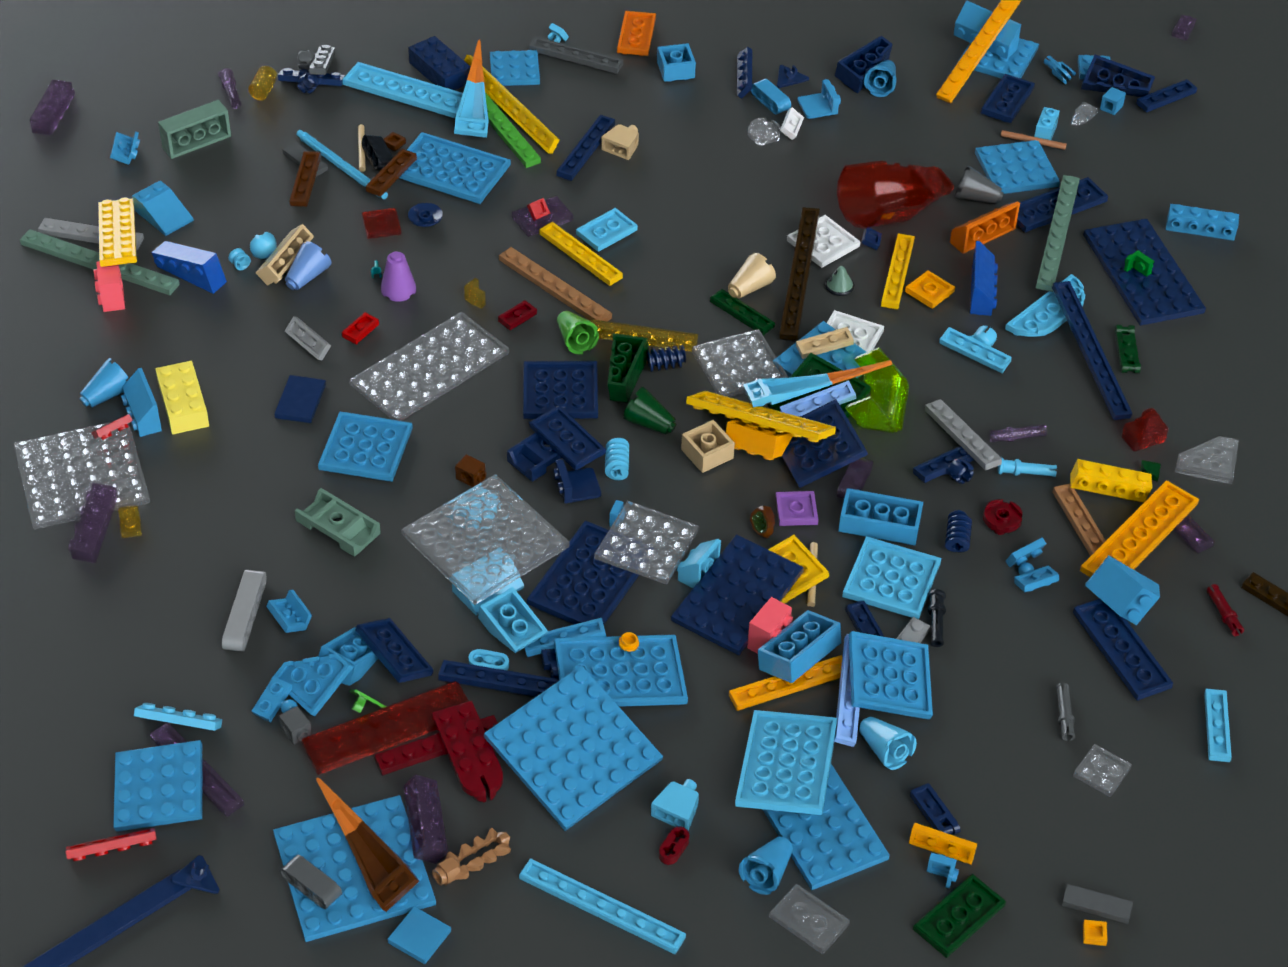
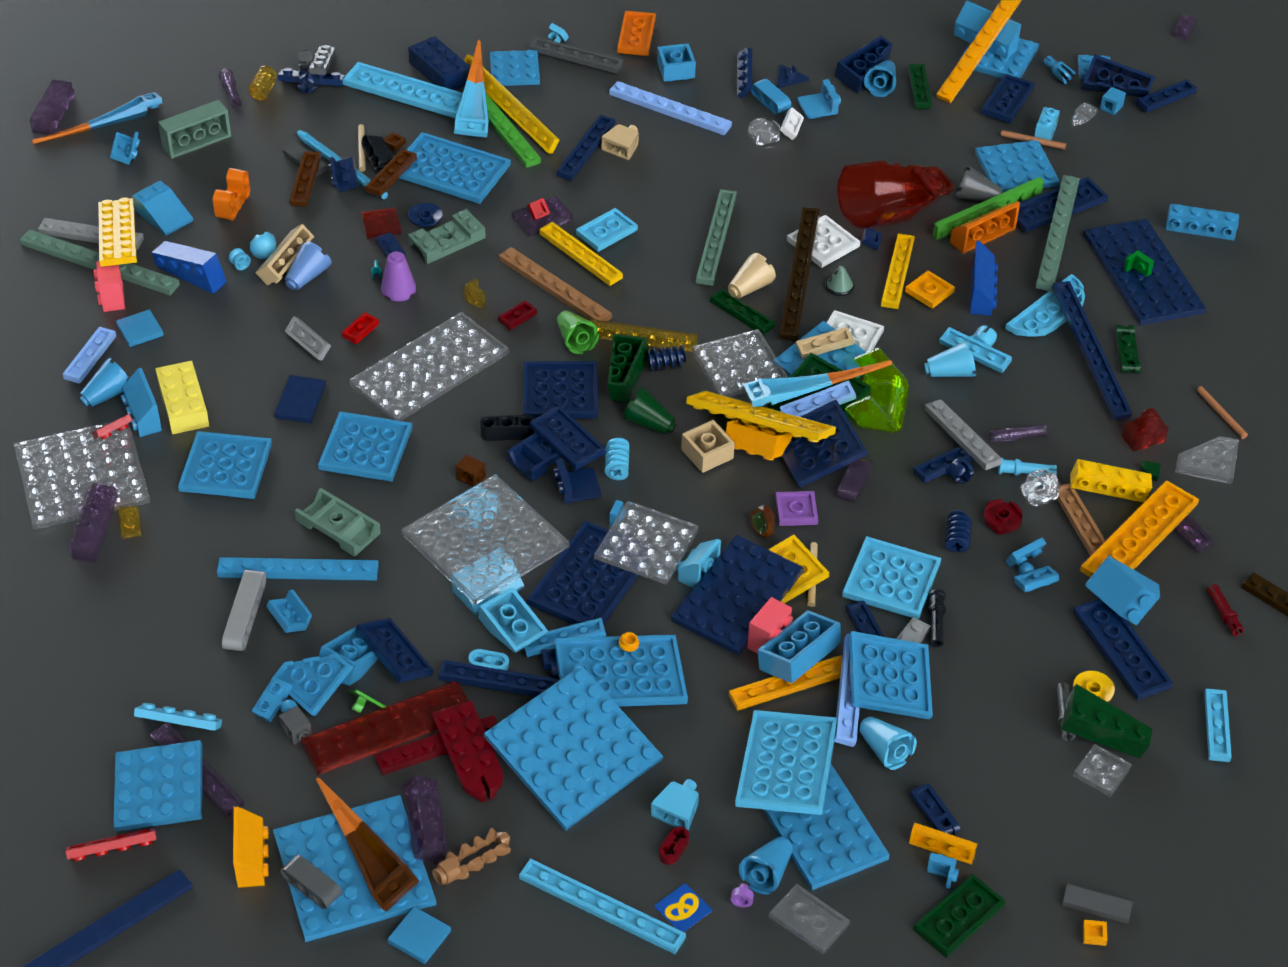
(89, 355): none -> light blue plate
(132, 110): none -> dark azure plate
(139, 328): none -> dark azure tile
(196, 876): dark blue piece -> none
(225, 465): none -> dark azure plate
(229, 202): none -> orange beam
(250, 848): none -> light orange slope
(300, 568): none -> dark azure plate
(343, 174): none -> dark blue bracket
(388, 244): none -> dark blue plate
(462, 231): none -> sand green piece
(505, 427): none -> black beam
(670, 108): none -> light blue plate
(683, 908): none -> blue sticker
(716, 237): none -> sand green plate
(742, 896): none -> medium lavender tile
(880, 516): dark azure brick -> none
(919, 86): none -> dark green plate
(952, 362): none -> medium azure cone
(1020, 193): none -> bright green plate
(1037, 496): none -> clear plate
(1096, 683): none -> yellow dish
(1104, 723): none -> dark green wedge
(1219, 409): none -> nougat bar

